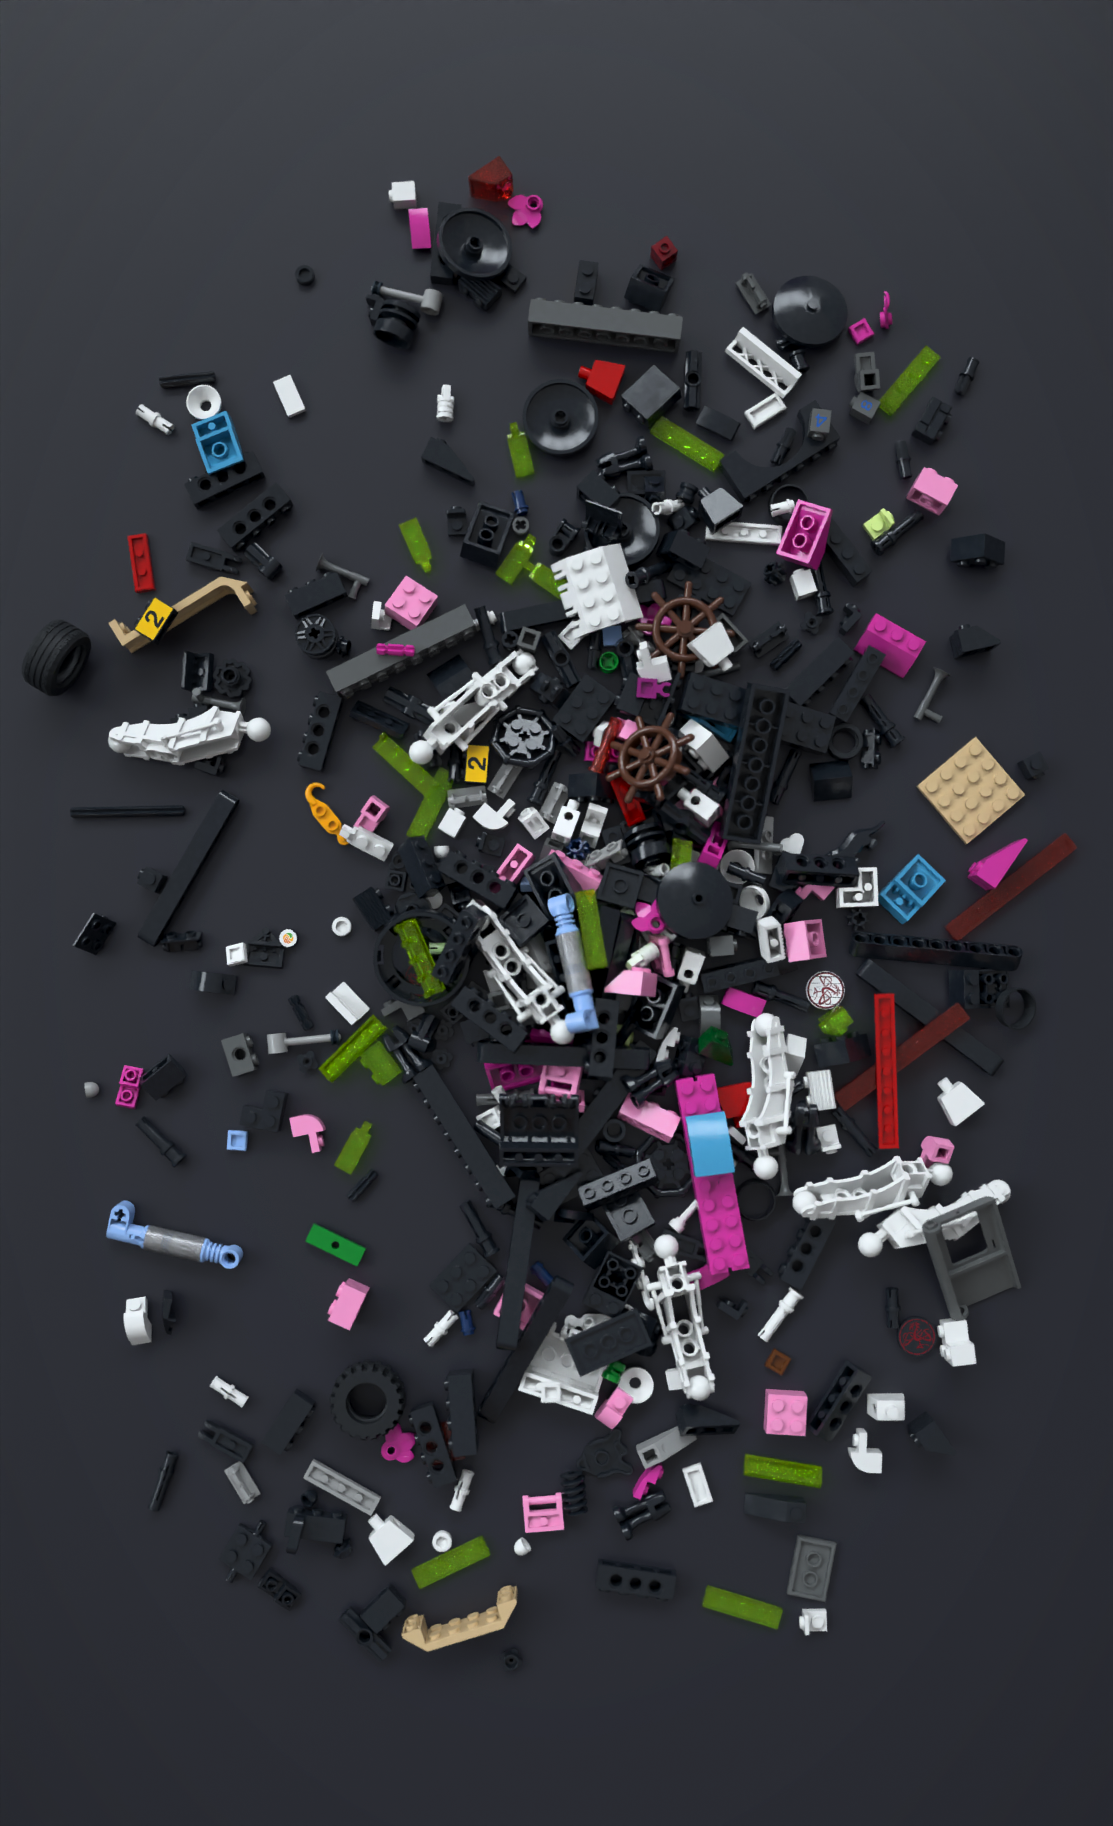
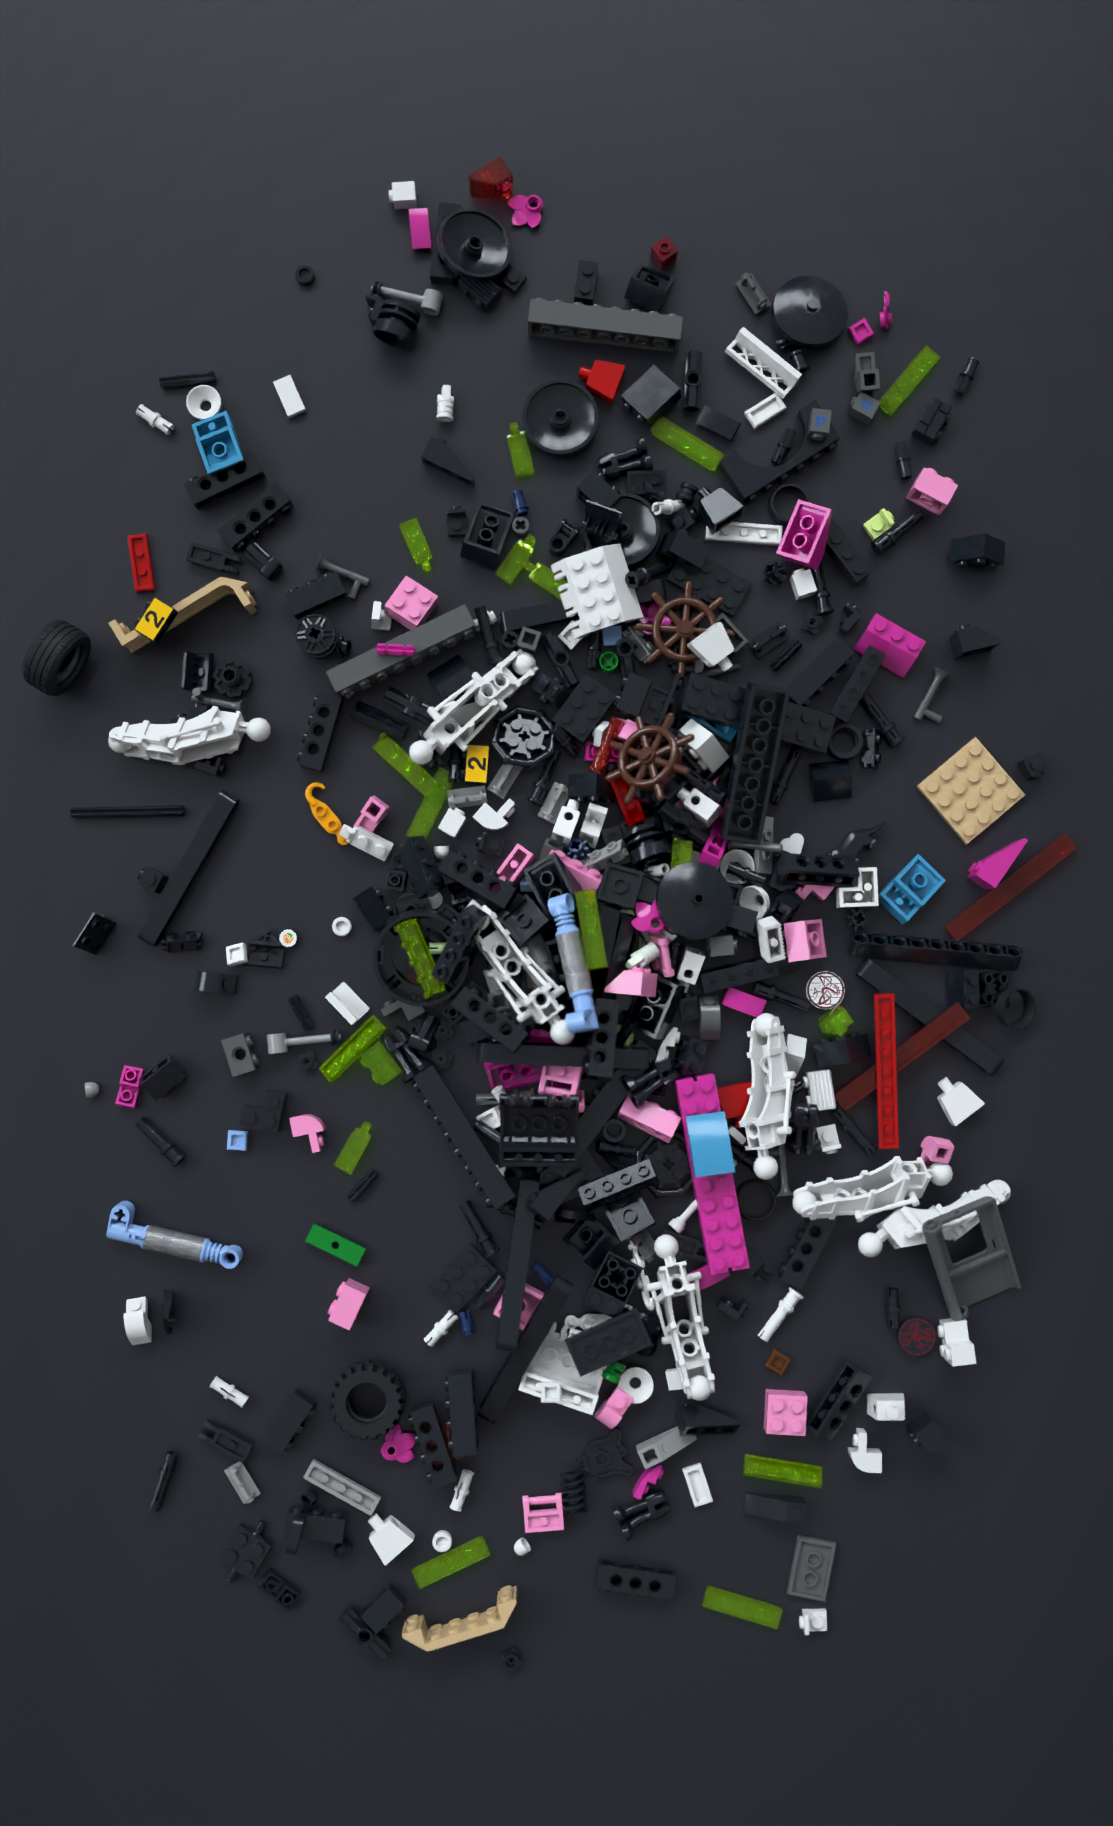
(533, 822): white bracket -> none
(648, 688): magenta plate -> none
(653, 668): white brick -> none
(716, 1045): dark green slope -> none
(784, 507): white pin -> none

